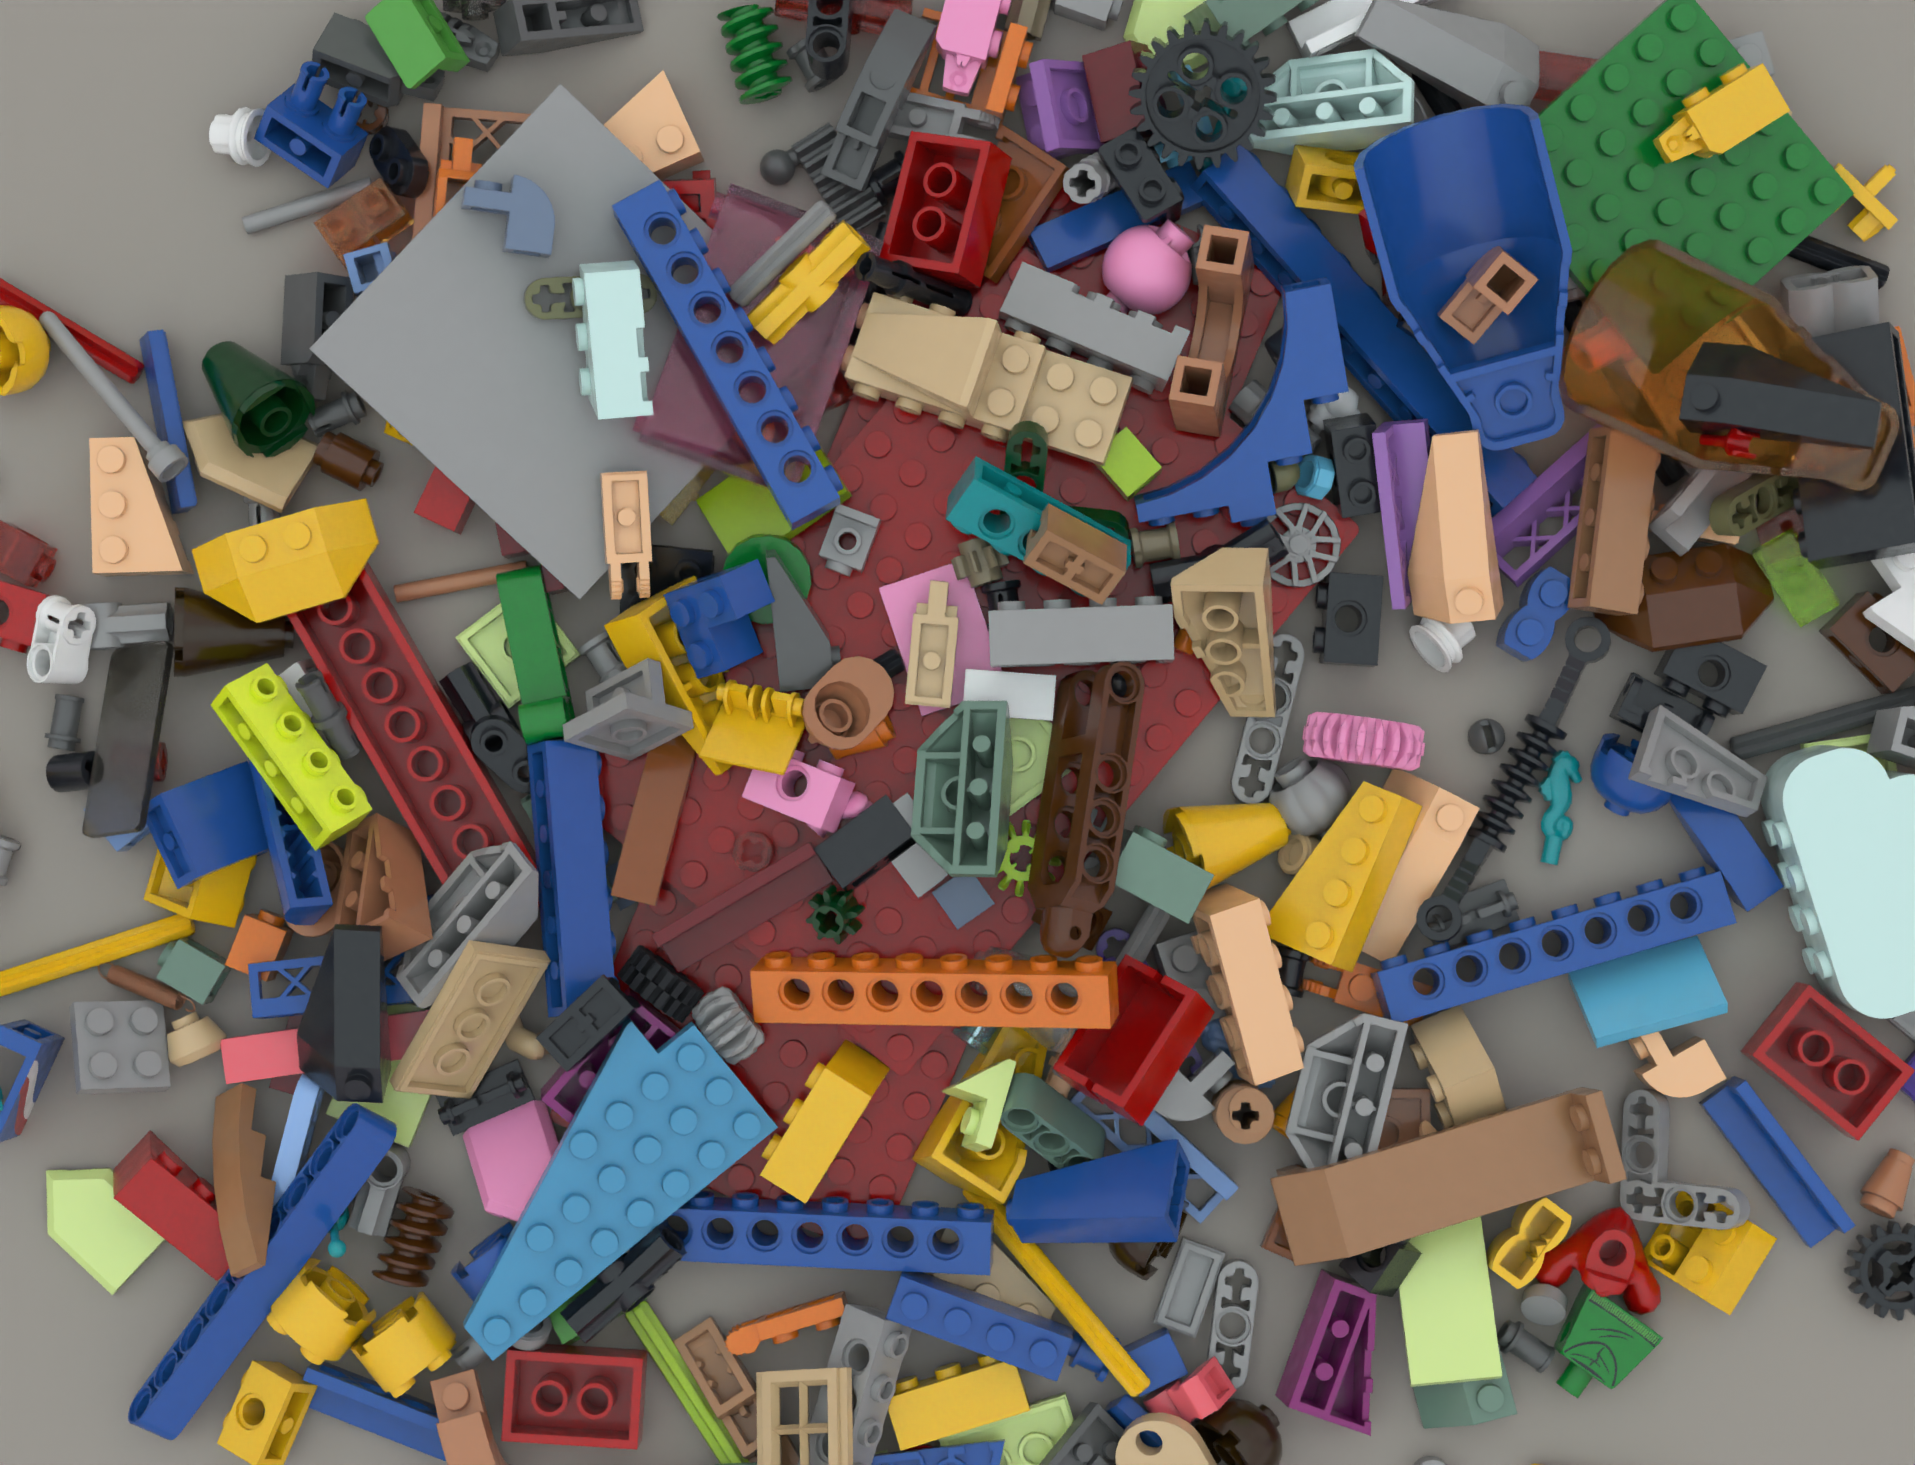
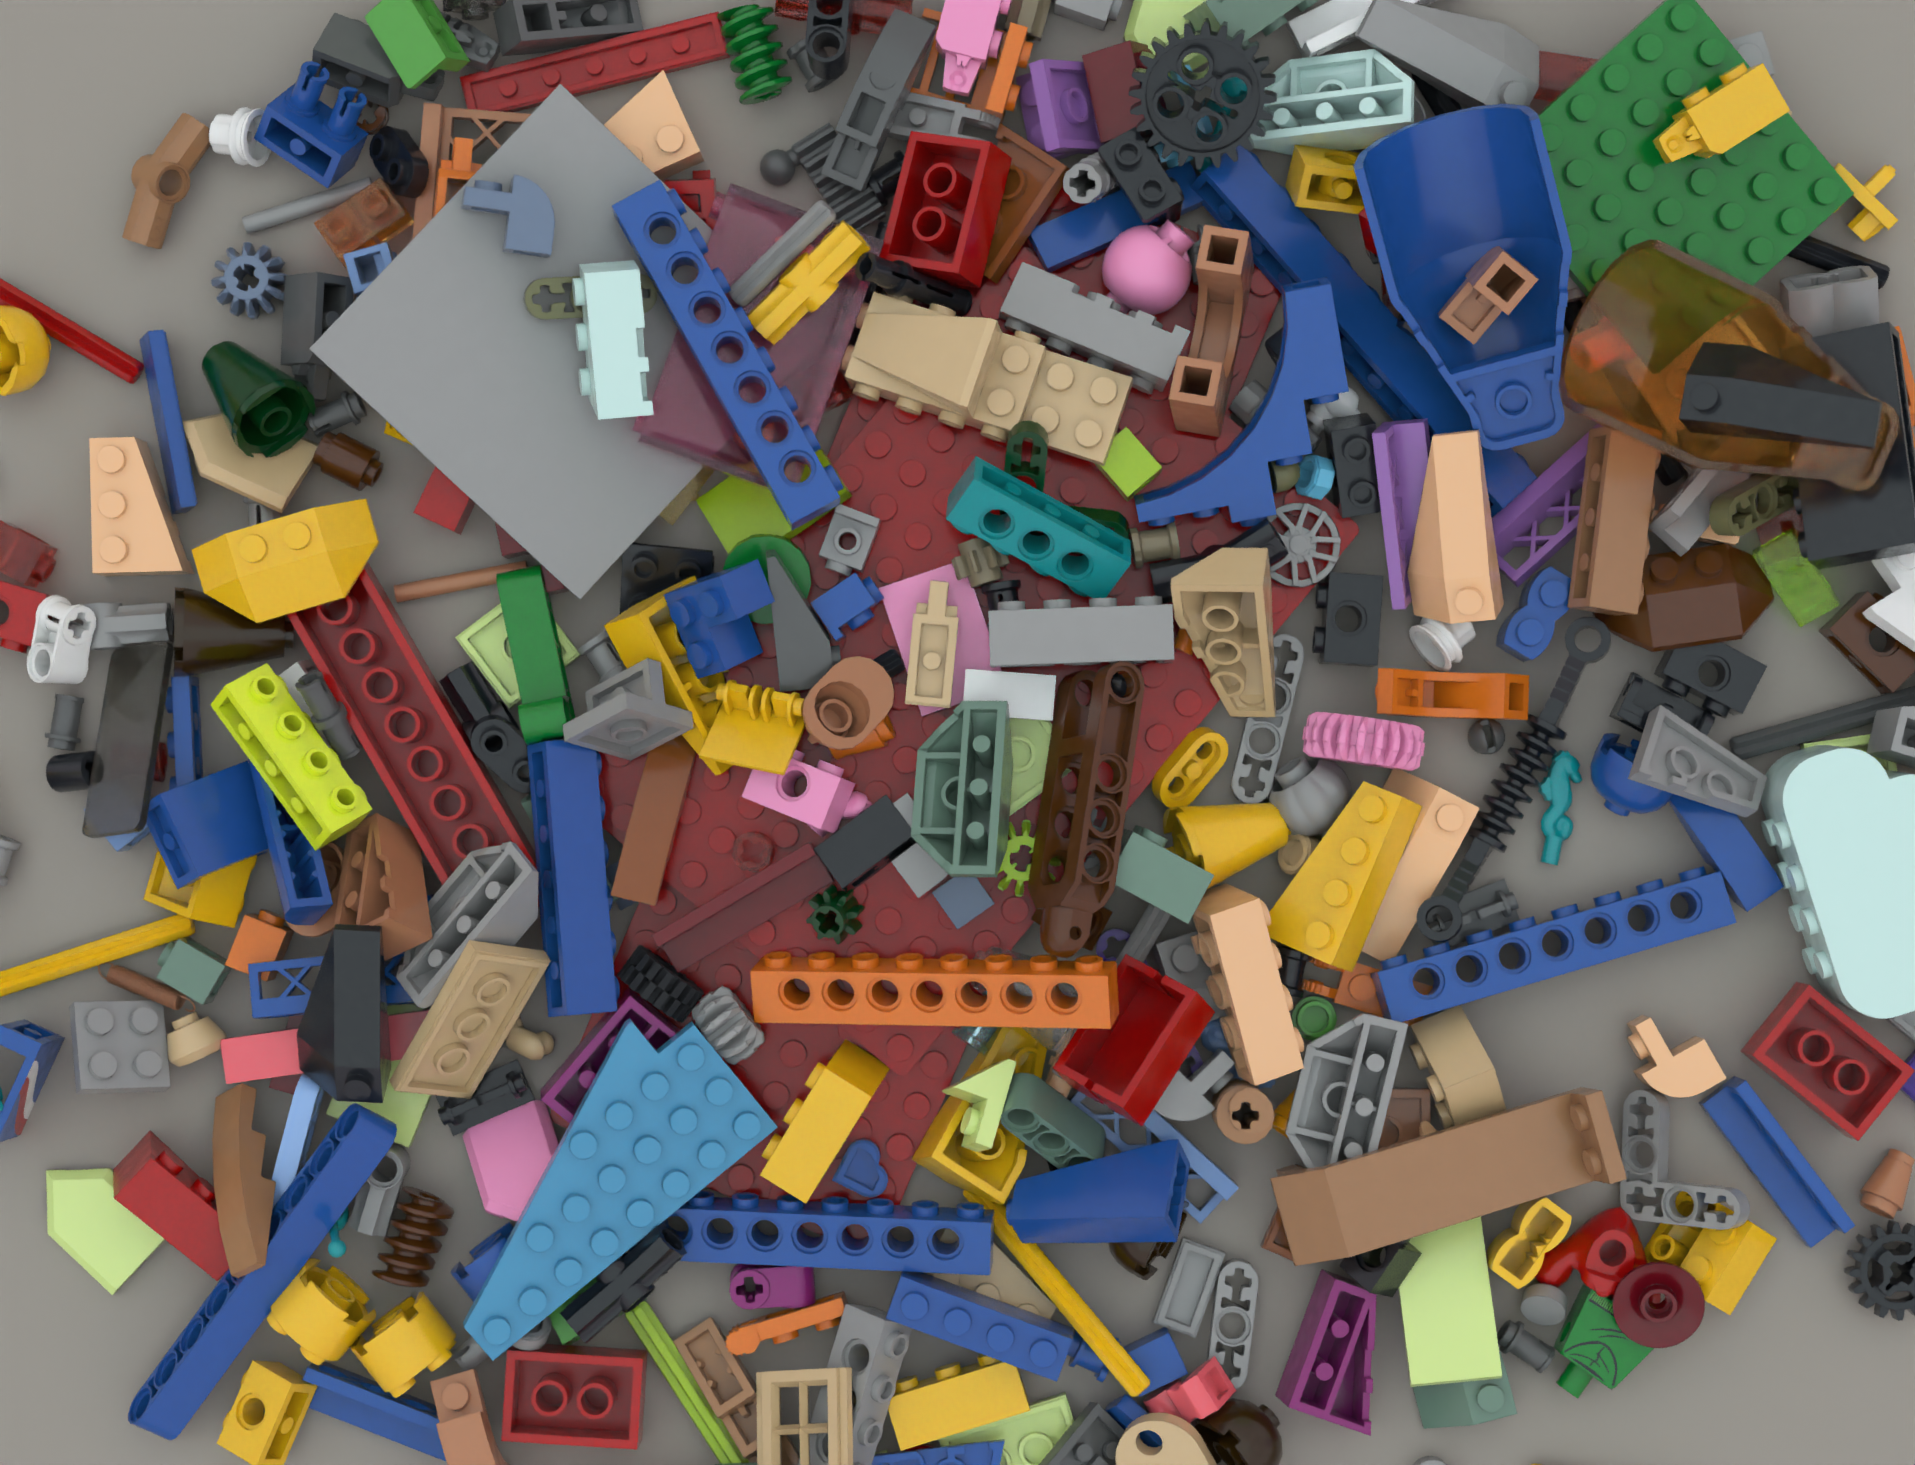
(164, 459): light grey piece -> none
(174, 162): none -> medium nougat piece
(186, 739): none -> blue plate
(236, 291): none -> sand blue gear
(587, 1022): black hinge -> none
(597, 65): none -> red tile
(626, 528): light nougat hinge -> none
(774, 1286): none -> magenta piece
(847, 604): none -> blue brick
(861, 1169): none -> blue tile
(1076, 554): medium nougat hinge -> none
(1190, 768): none -> yellow plate
(1313, 1017): none -> bright green plate
(1452, 694): none -> orange arch
(1648, 992): medium azure tile -> none
(1660, 1323): none -> dark red dish
(1735, 442): red hand -> none

